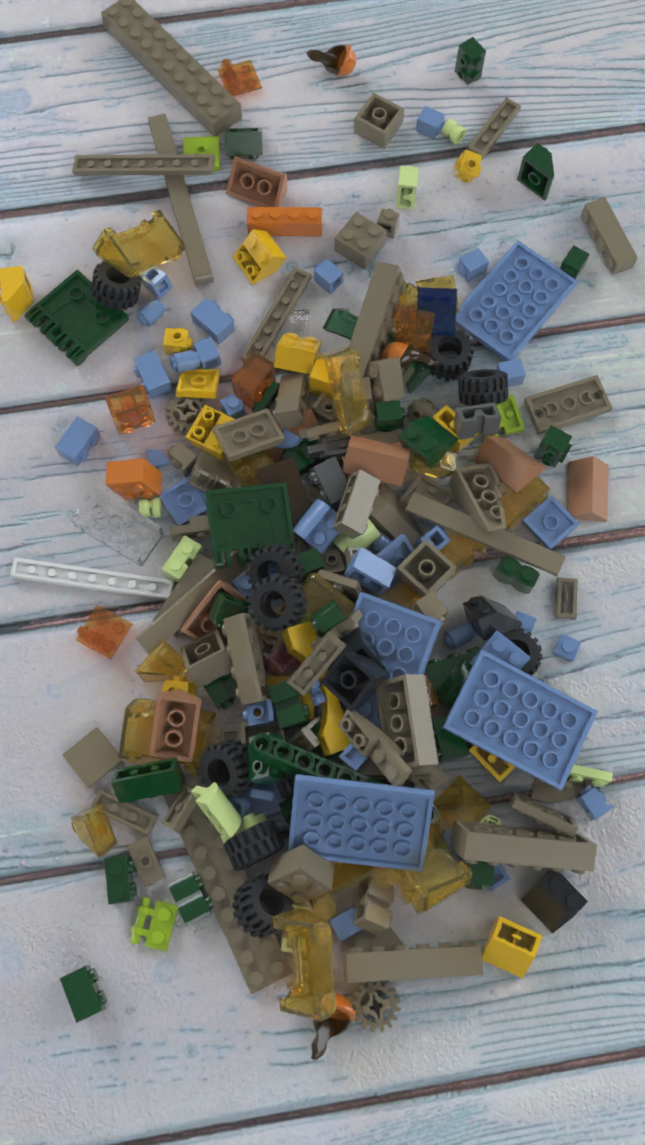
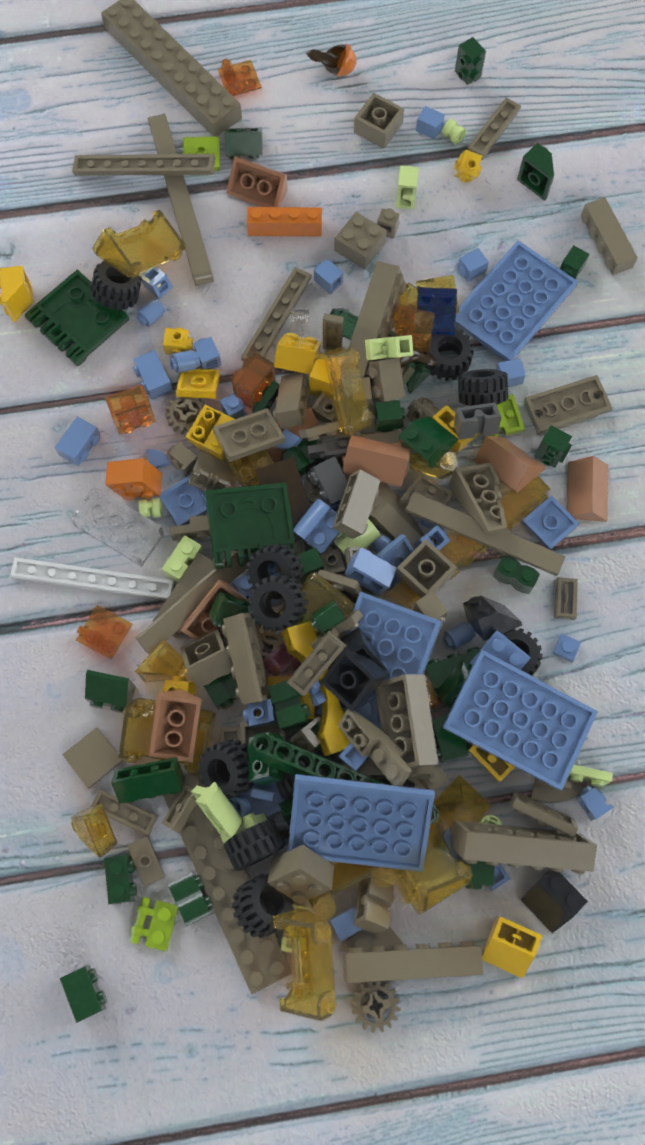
(108, 690): none -> dark green slope
(213, 320): medium blue brick -> none
(259, 256): yellow slope -> none
(332, 331): none -> dark tan tile
(332, 1026): dark brown piece -> none
(389, 347): none -> yellowish green brick
(527, 621): medium blue plate -> none

